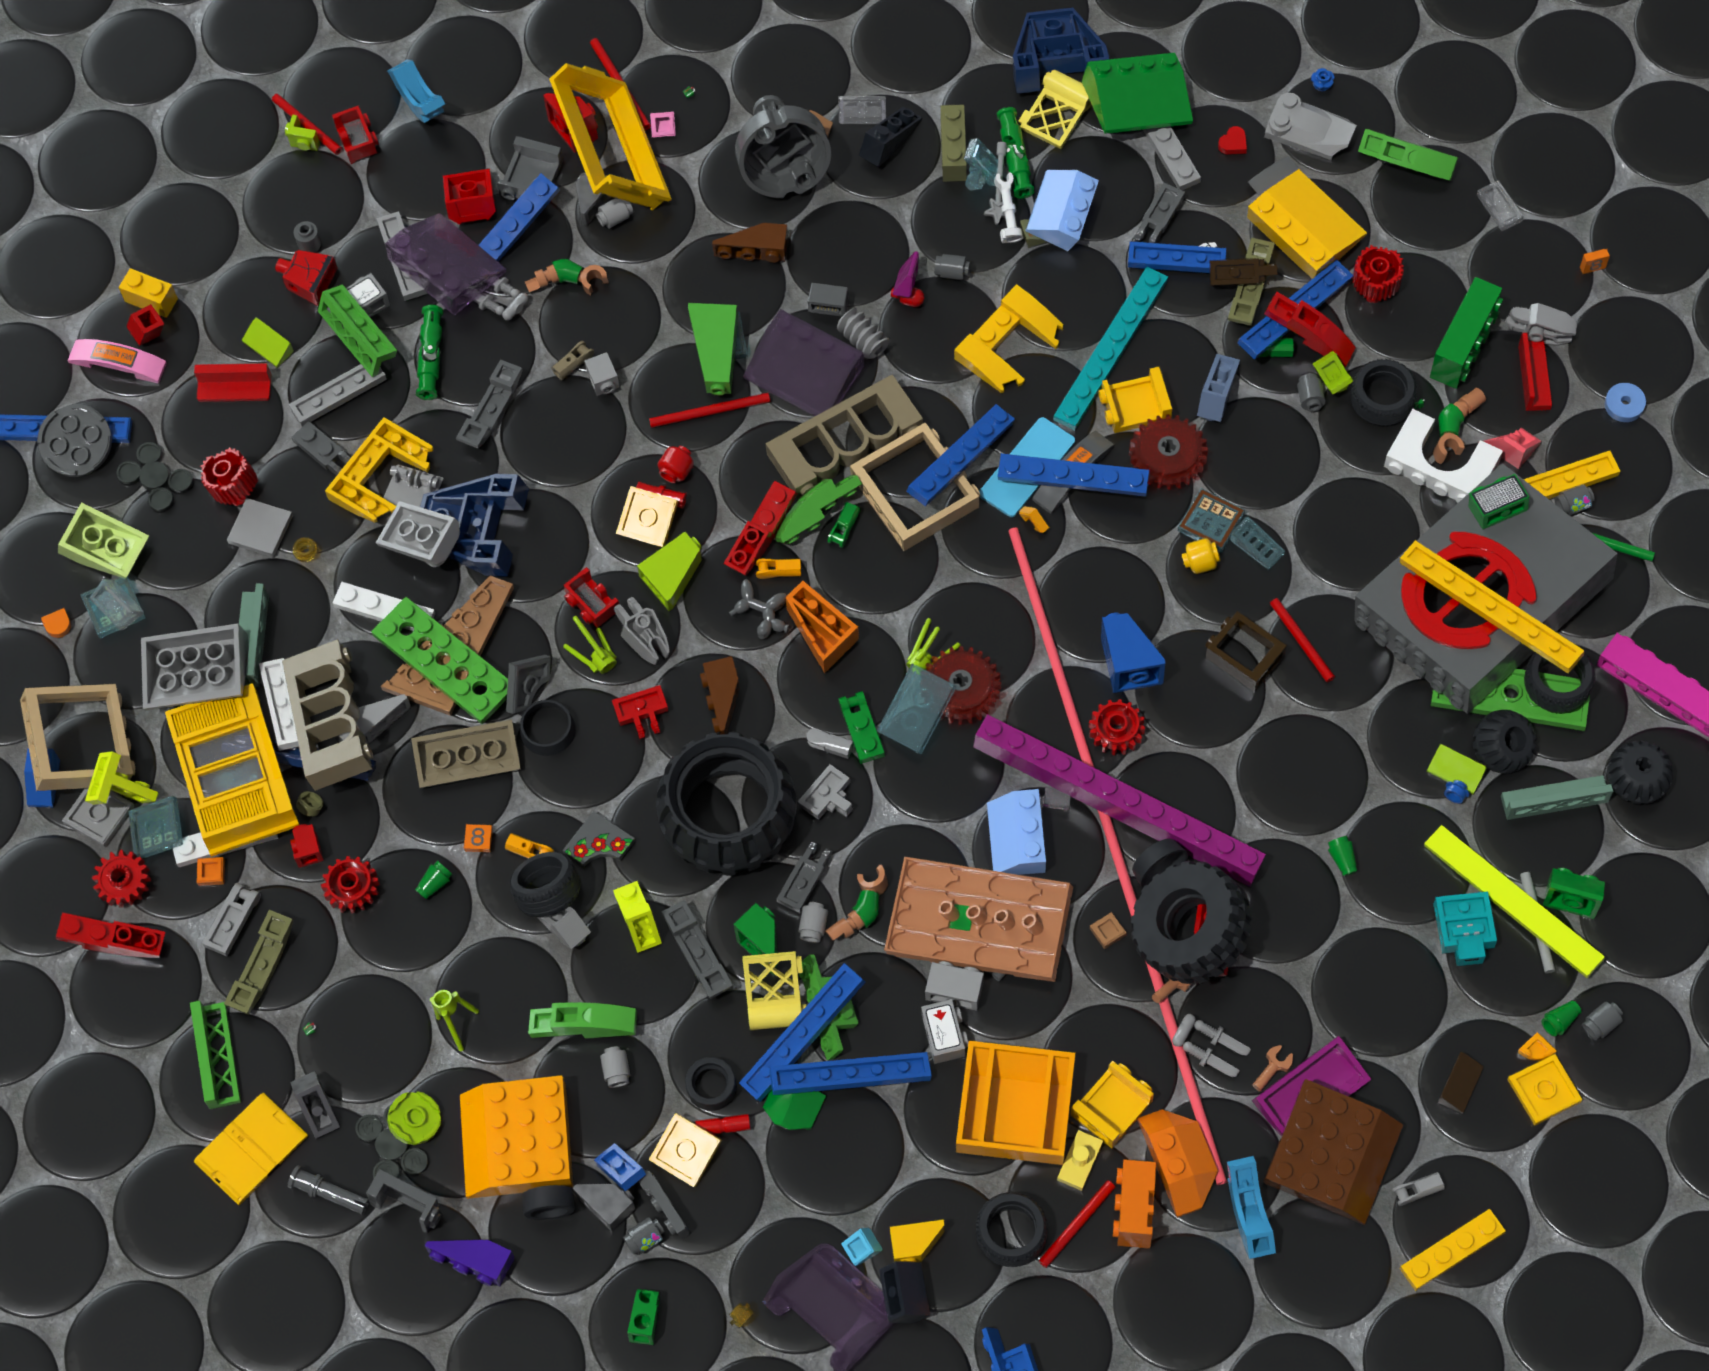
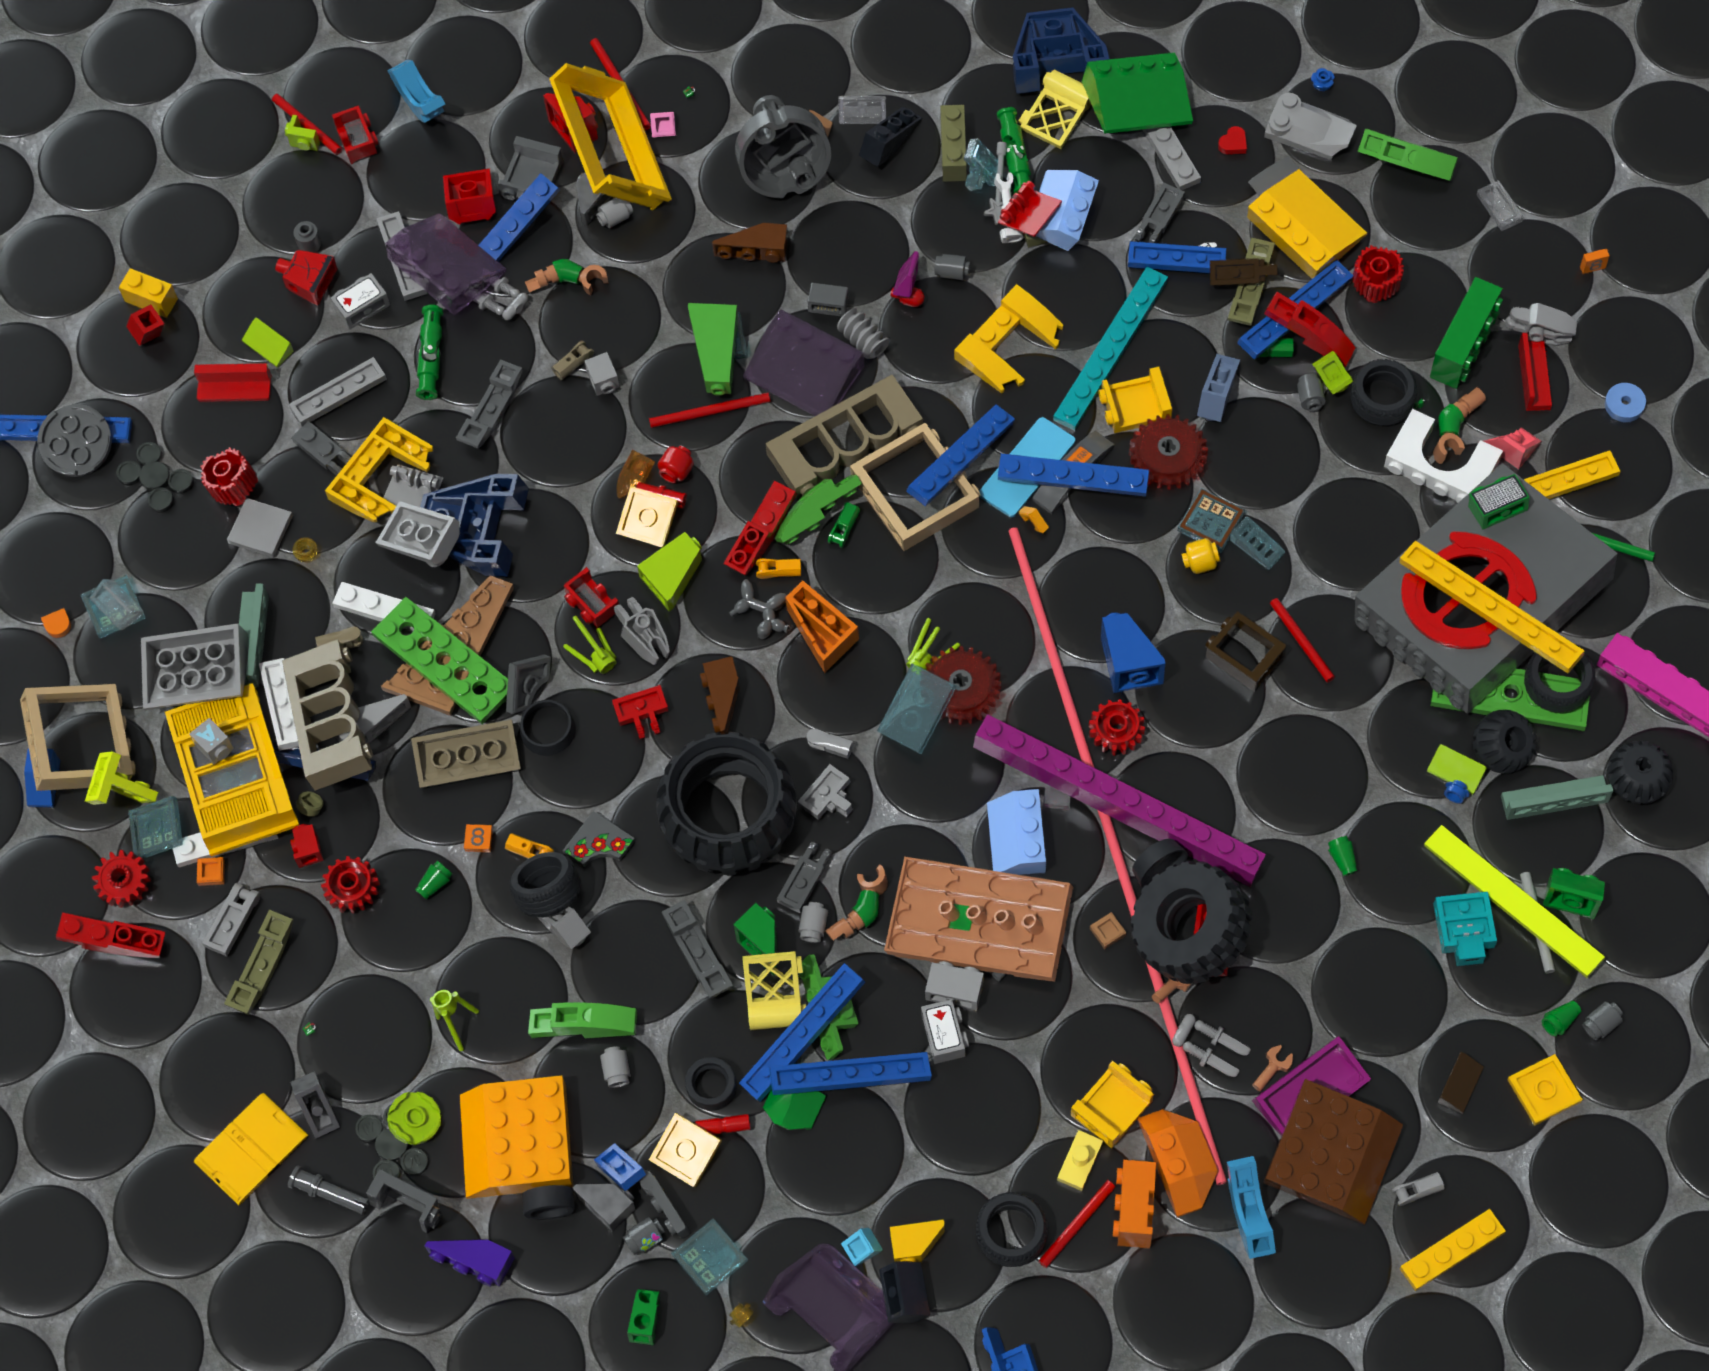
(100, 820): light grey tile -> none
(101, 542): yellowish green slope -> none
(117, 357): bright pink slope -> none
(205, 1056): bright green fence -> none
(211, 741): none -> light grey brick
(348, 638): none -> dark tan bar
(357, 327): bright green fence -> none
(634, 471): none -> clear orange plate
(637, 916): neon yellow bracket -> none
(709, 1257): none -> clear light blue tile
(861, 728): green plate -> none
(1015, 1102): light orange slope -> none
(1028, 210): none -> red hinge
(1537, 1048): light orange tile -> none
(1575, 499): dark grey brick -> none

